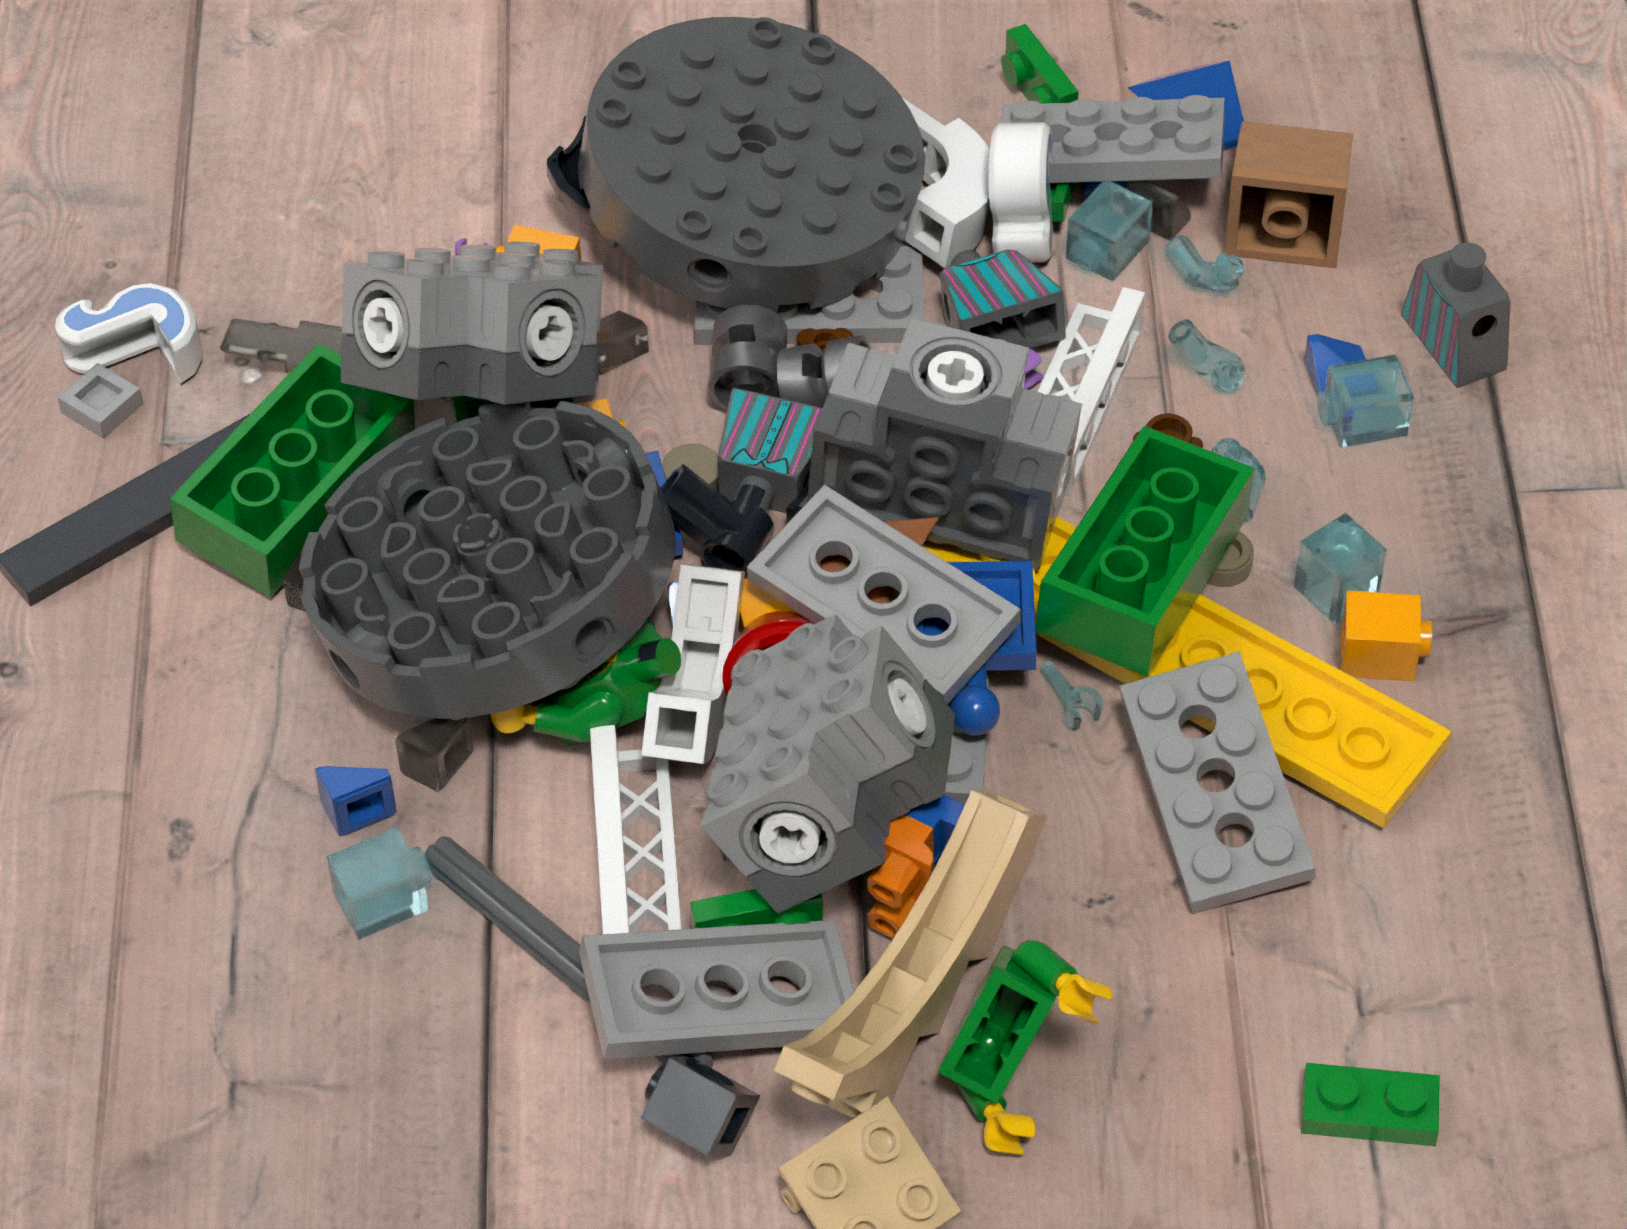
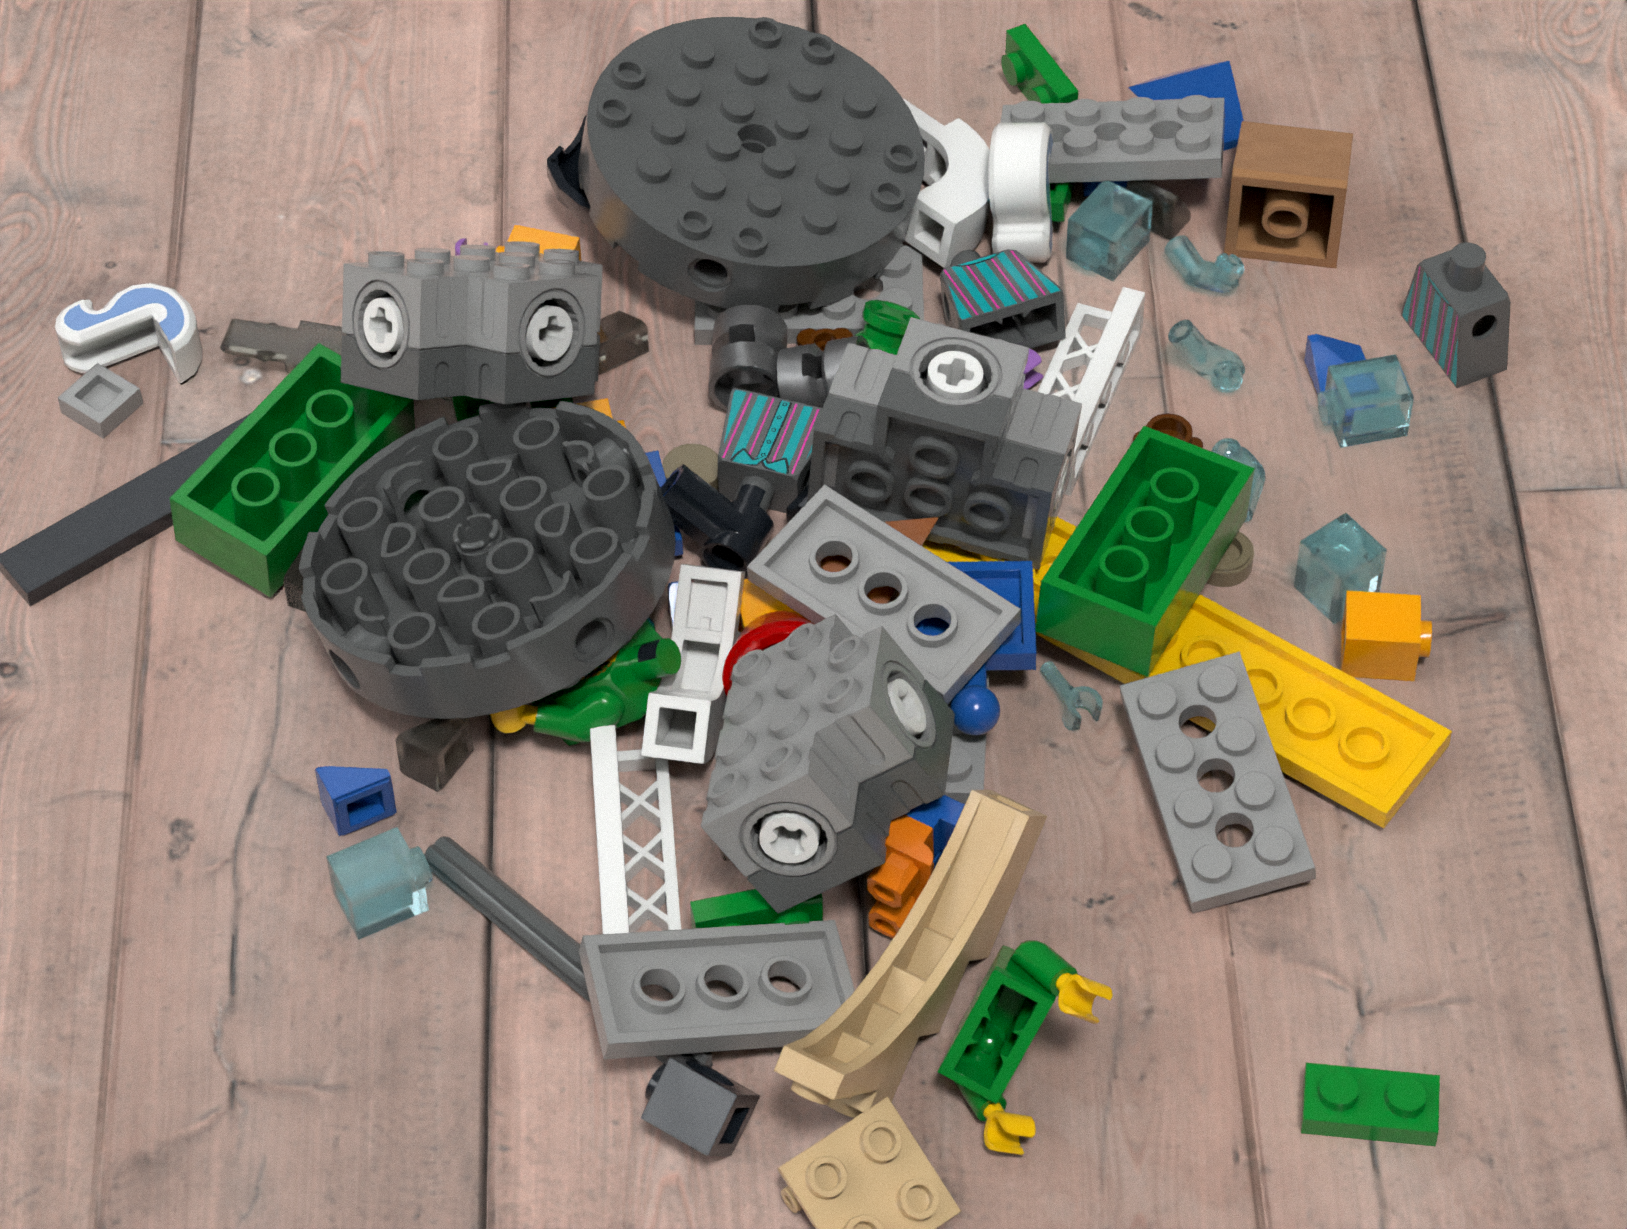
(885, 324): none -> green wheel

